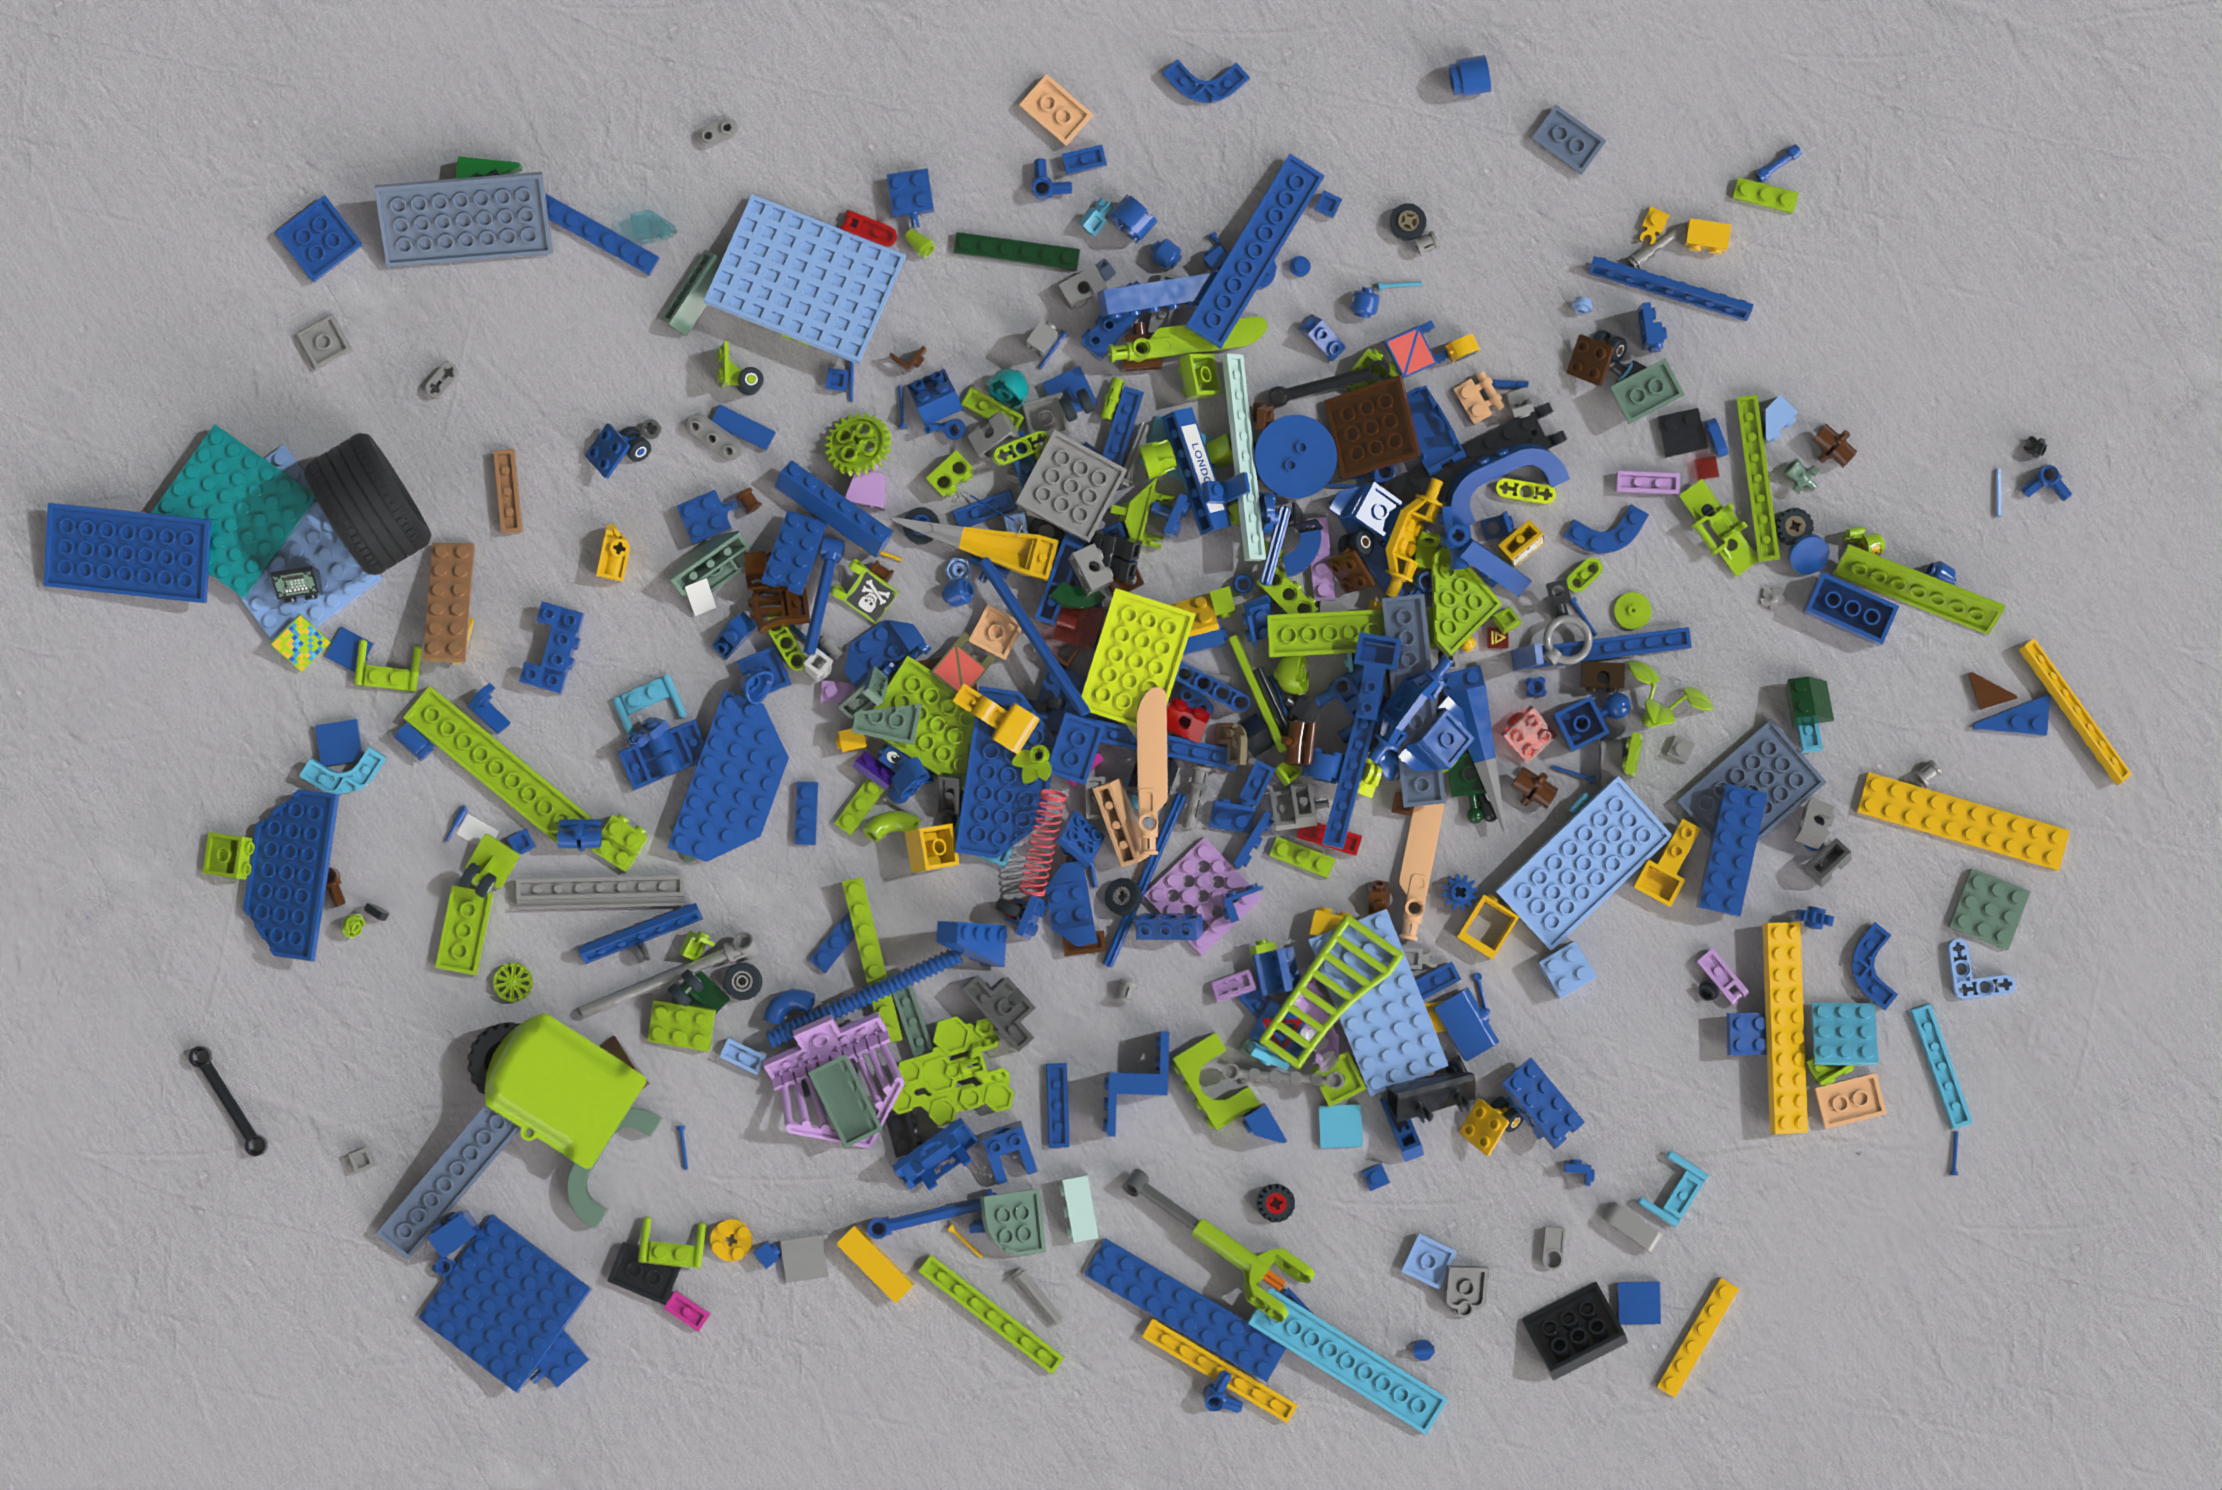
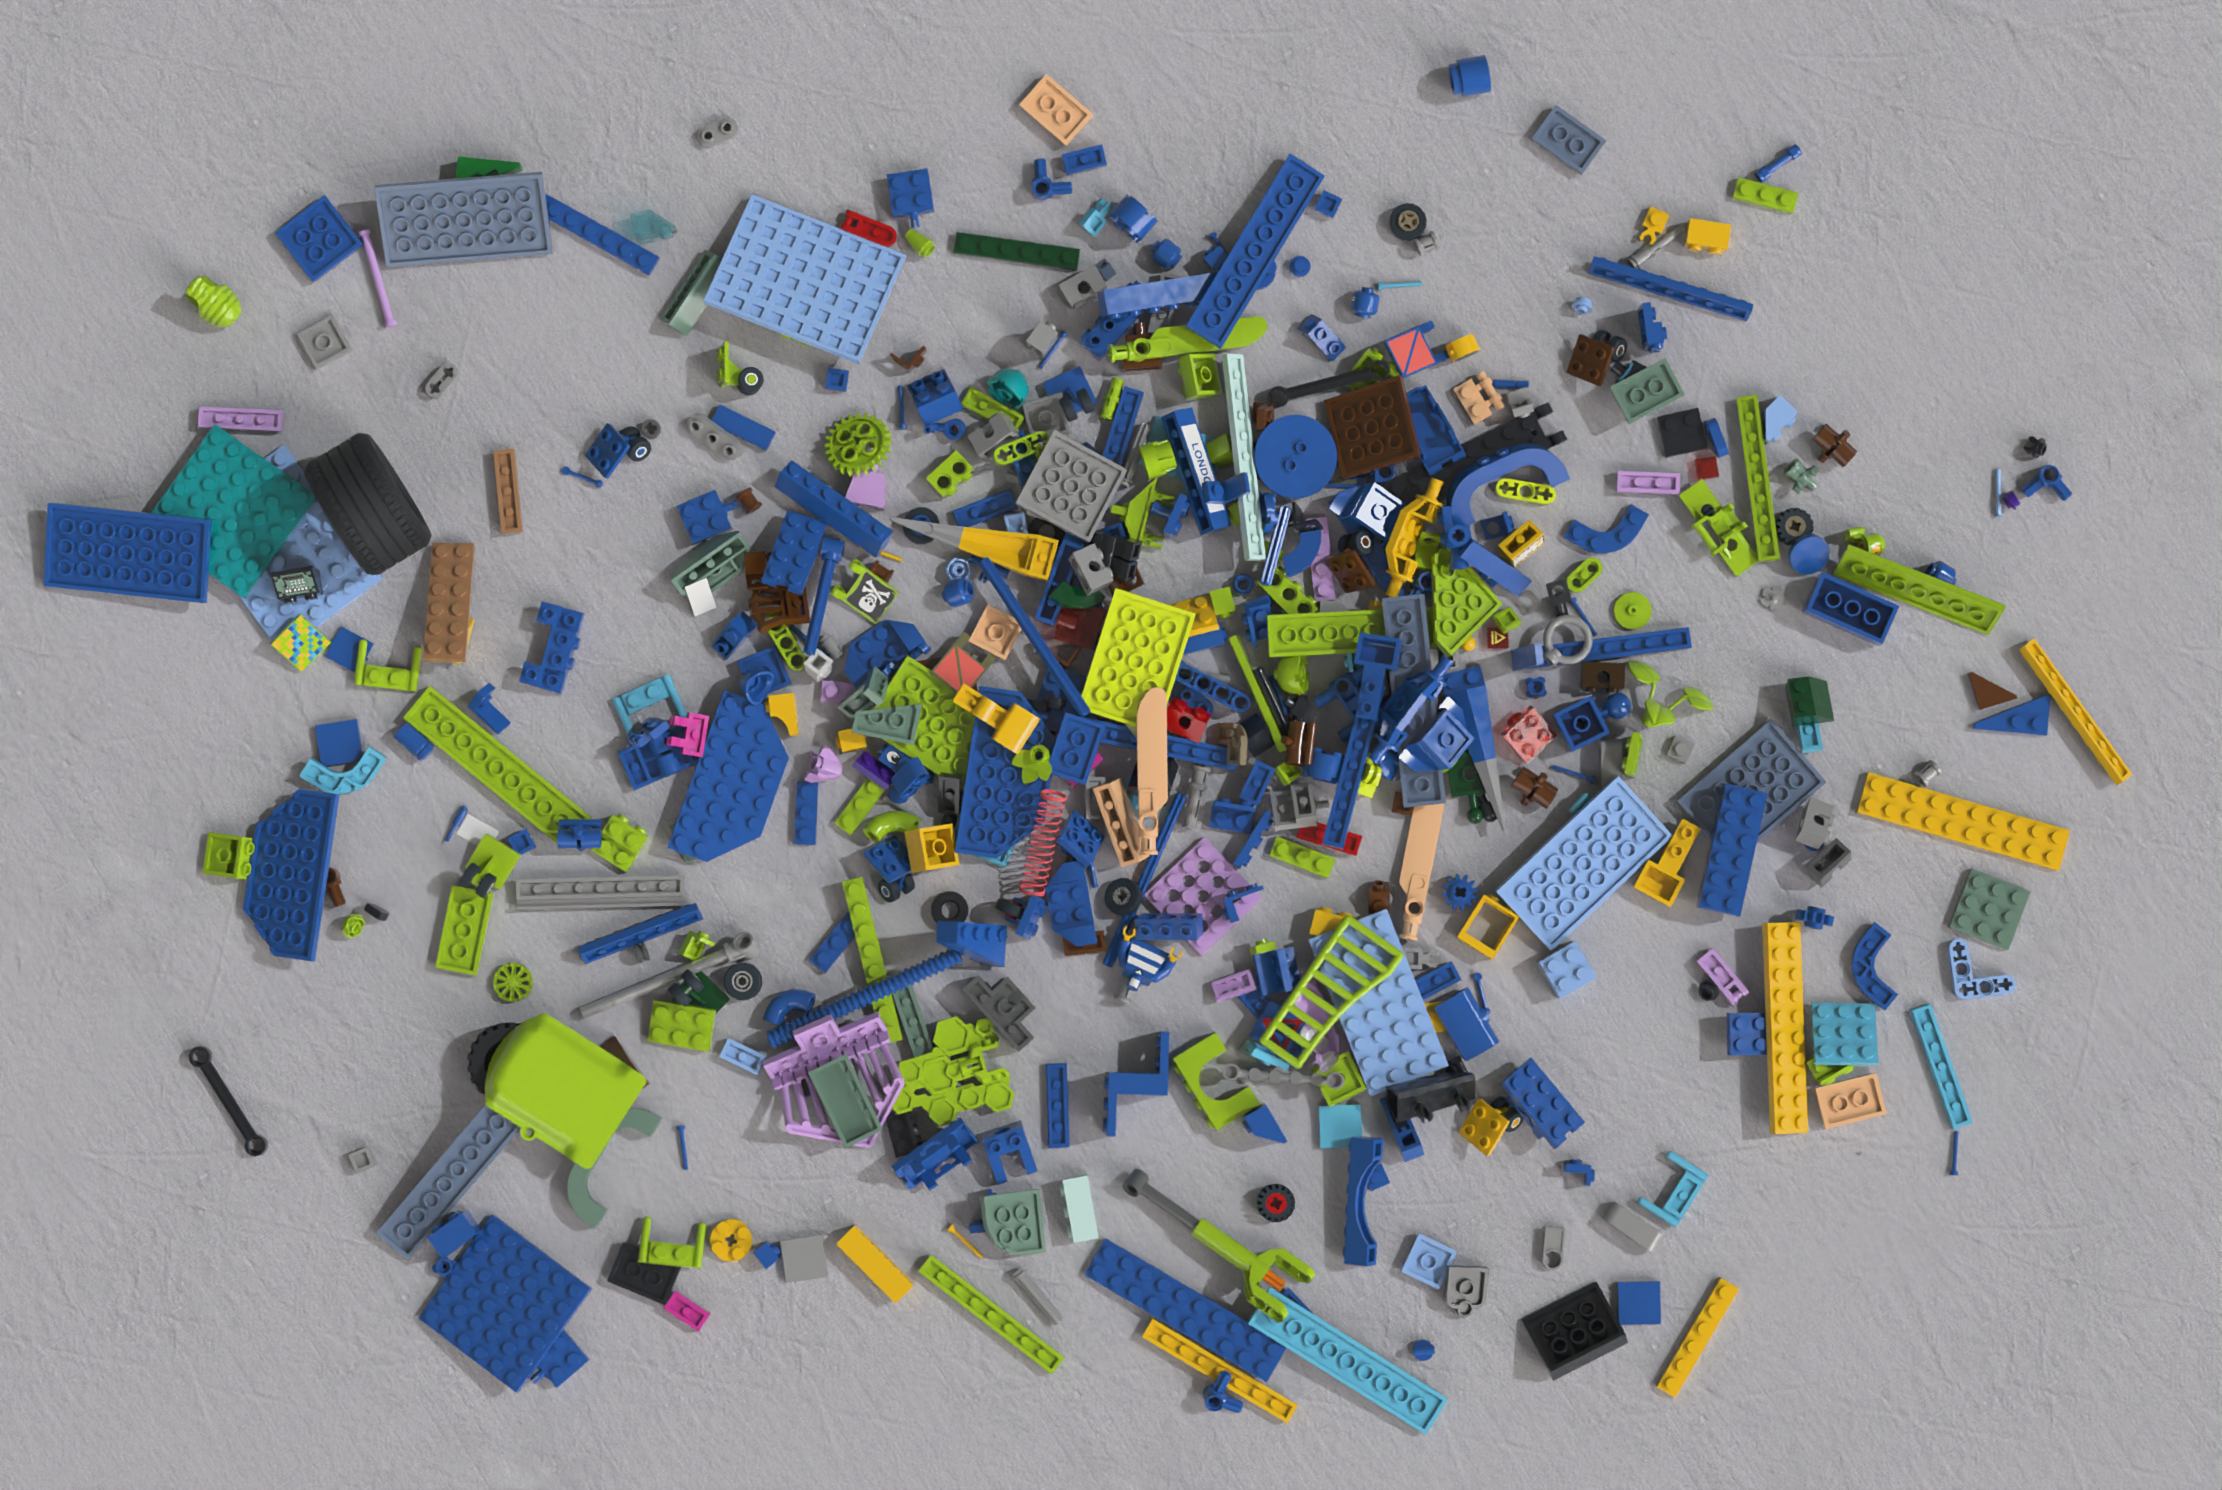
(214, 302): none -> lime hair
(241, 419): none -> lavender plate
(365, 235): none -> lavender bar
(566, 471): none -> blue hinge
(612, 565): yellow piece -> none
(693, 736): none -> dark pink plate
(784, 707): none -> yellow arch
(823, 766): none -> lavender brick
(851, 381): blue piece -> none
(893, 864): none -> blue plate
(923, 1217): blue piece -> none
(949, 896): none -> black tyre
(991, 507): blue piece -> none
(1143, 962): none -> blue torso
(1205, 91): blue plate -> none
(1359, 1243): none -> blue arch
(2010, 500): none -> dark purple plate

